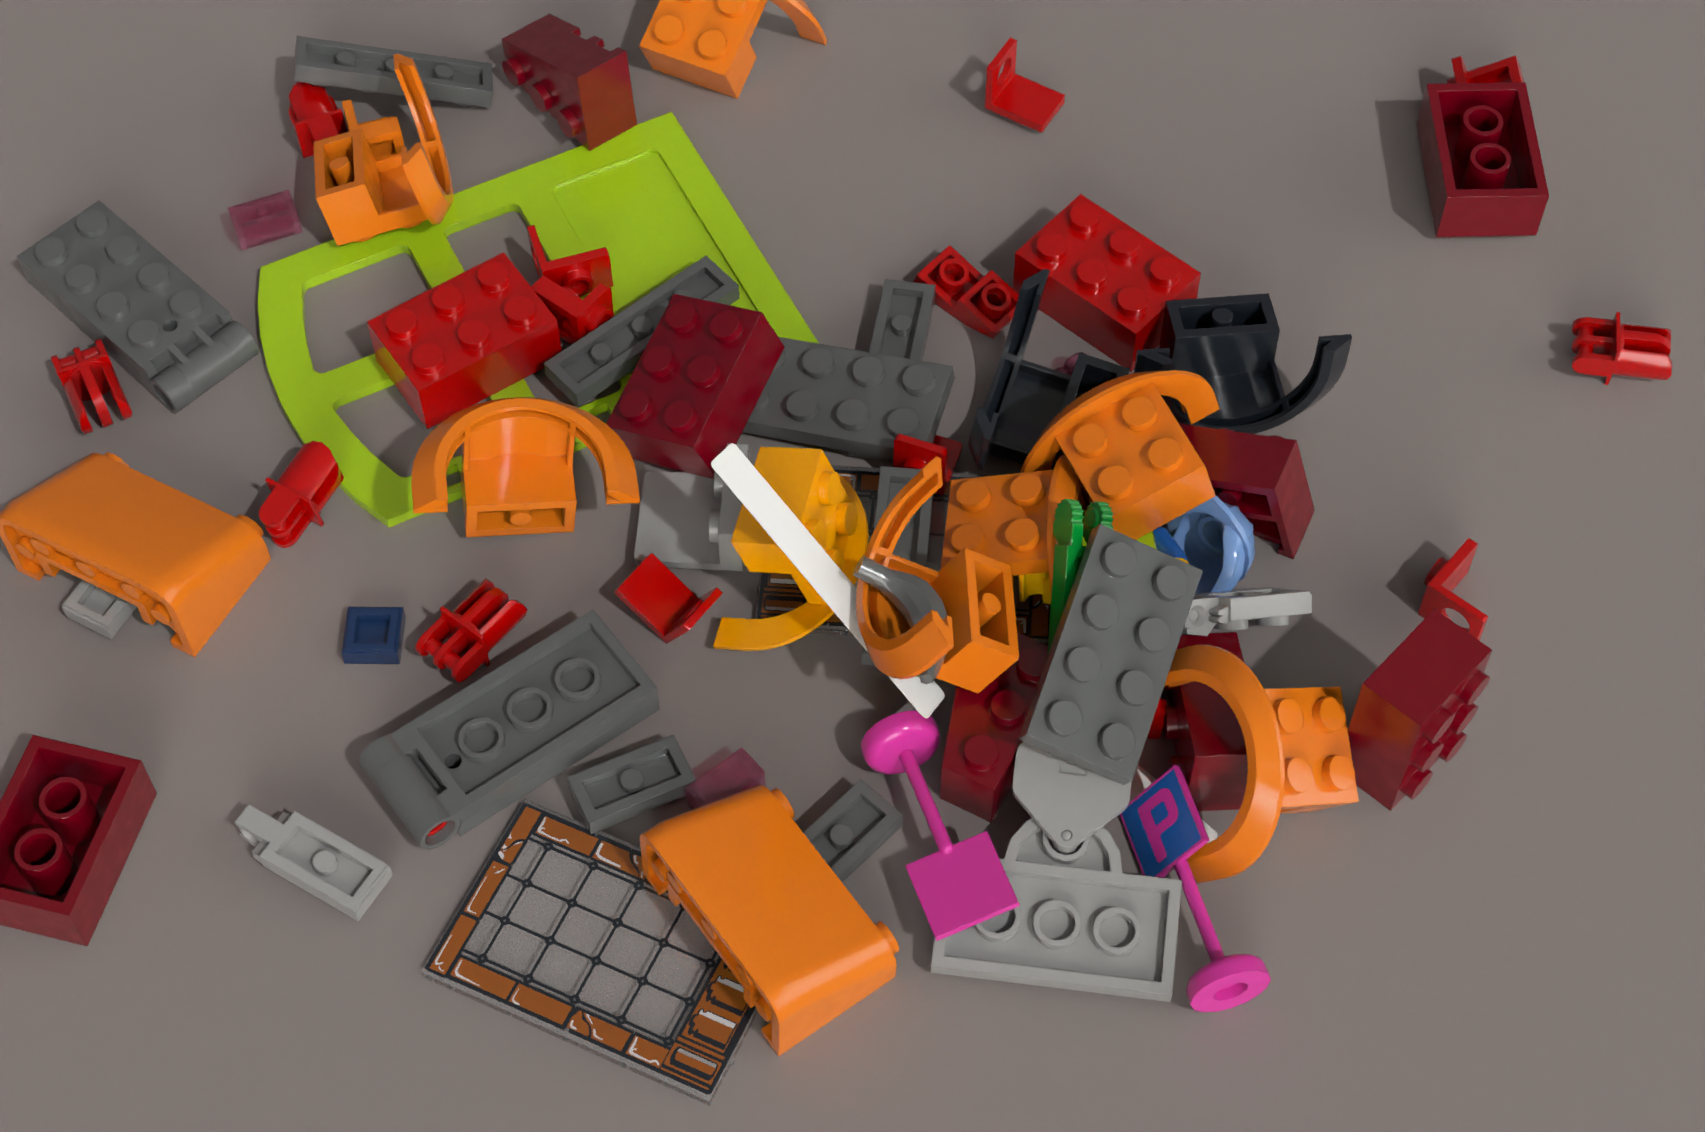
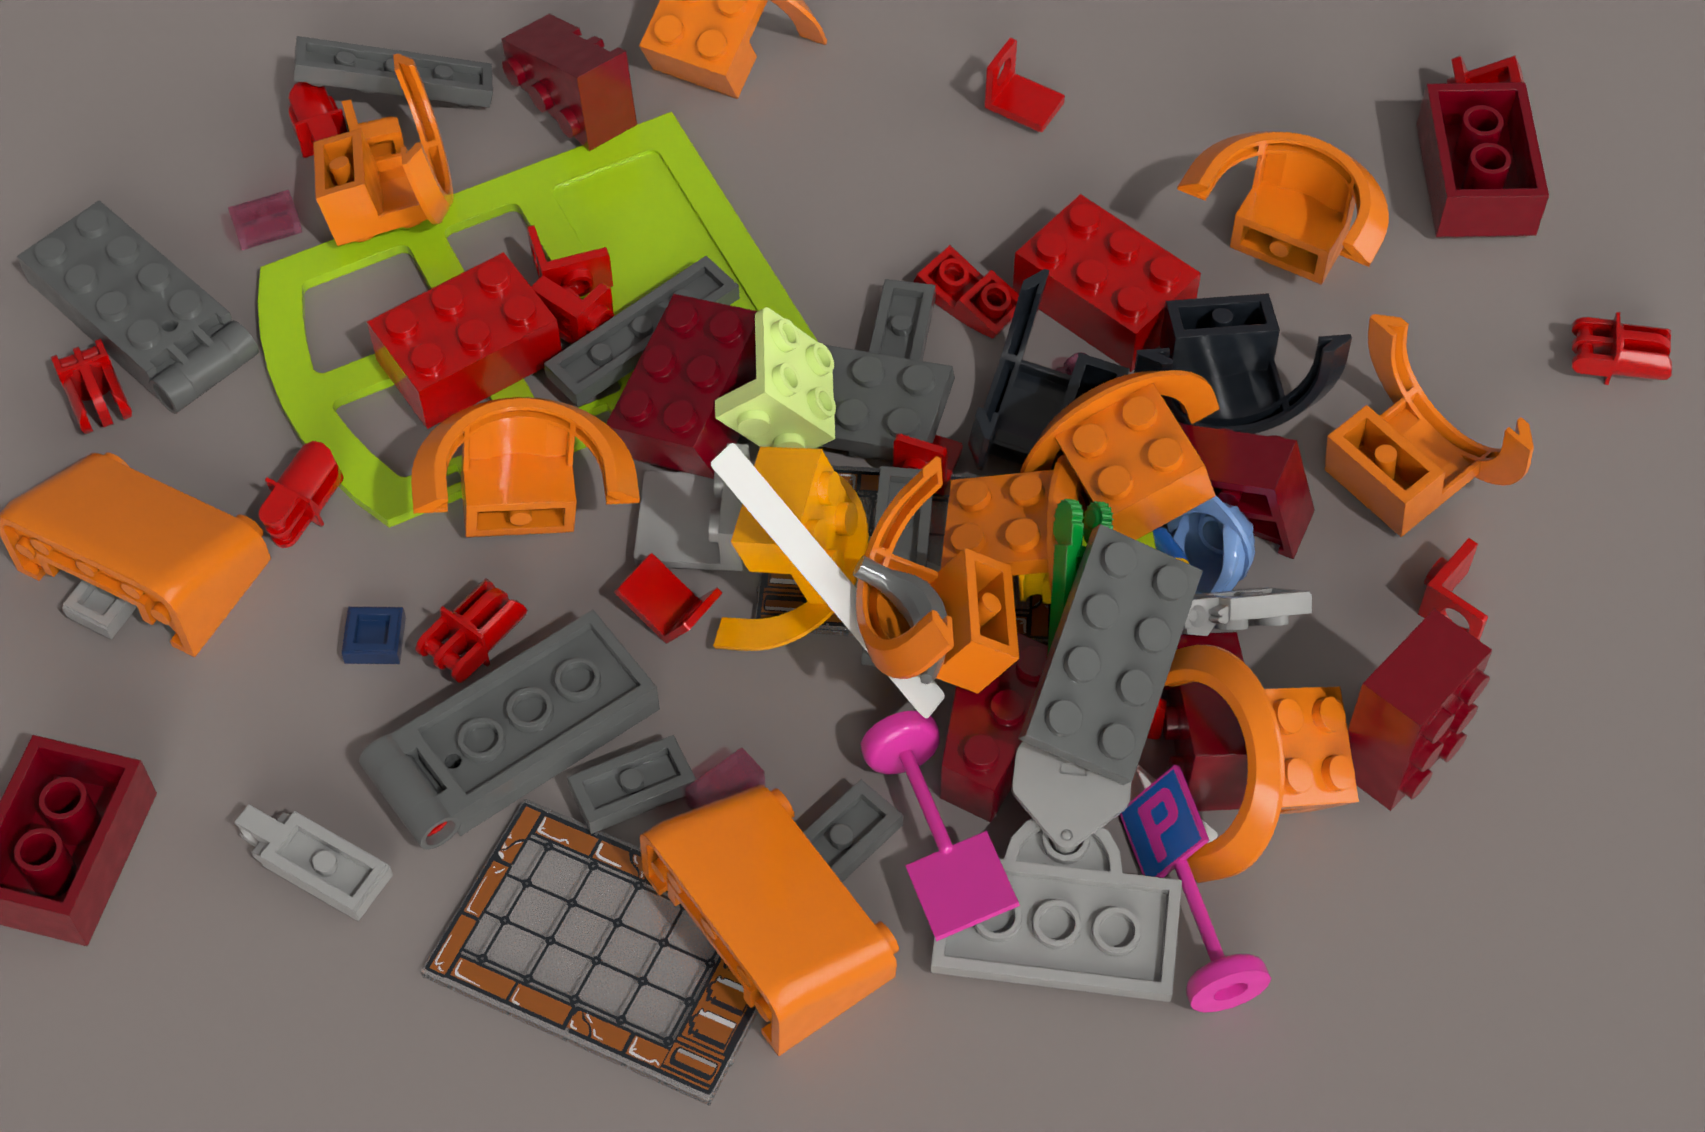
(792, 391): none -> yellowish green bracket
(1297, 202): none -> orange piece
(1410, 454): none -> orange piece

